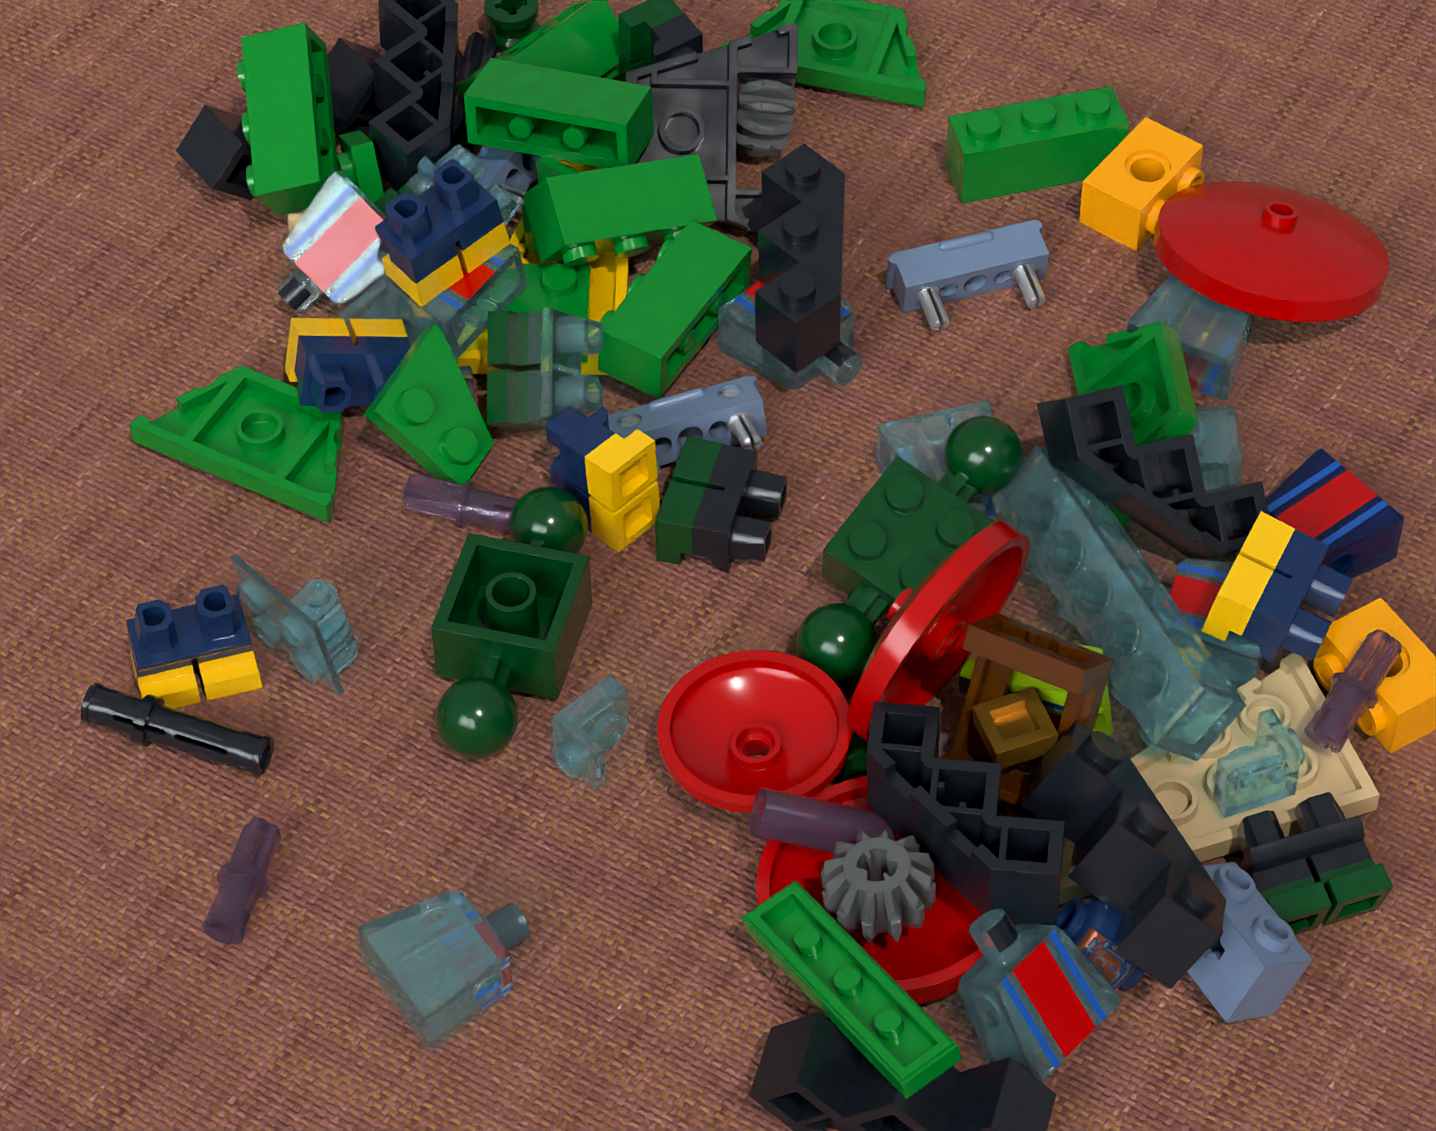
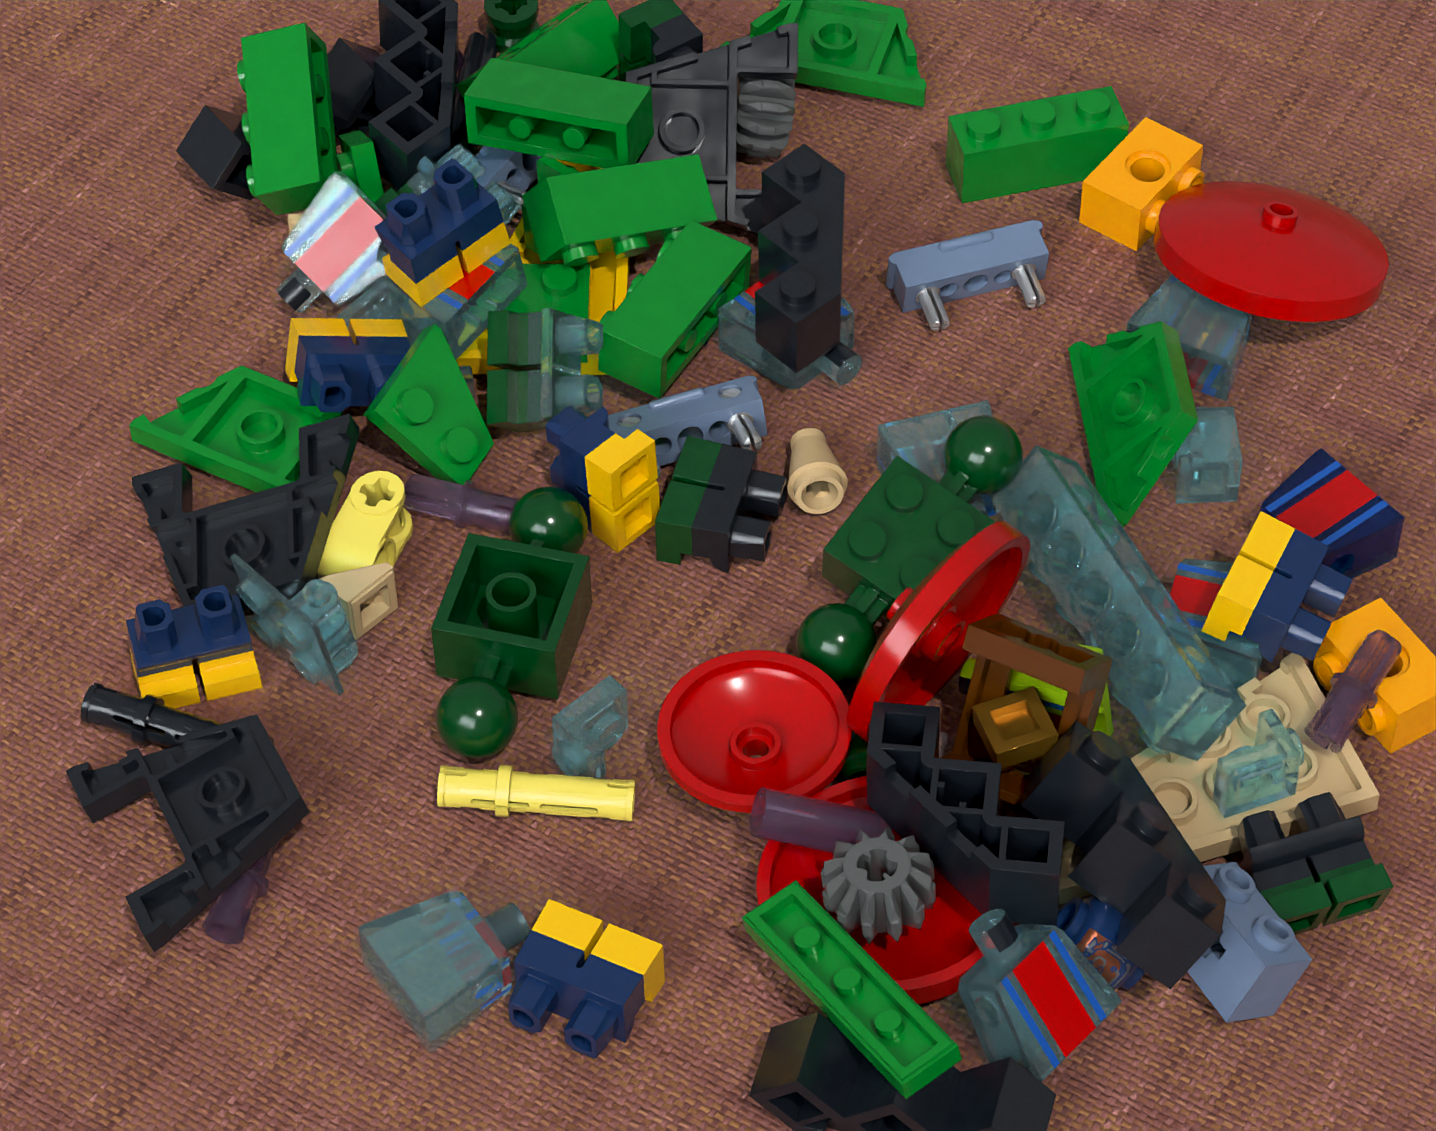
(223, 802): none -> black wing
(272, 530): none -> black wing
(366, 595): none -> tan slope
(369, 525): none -> light yellow piece
(535, 793): none -> light yellow pin
(584, 976): none -> dark blue hips
(815, 475): none -> tan cone
(1147, 481): black brick -> none

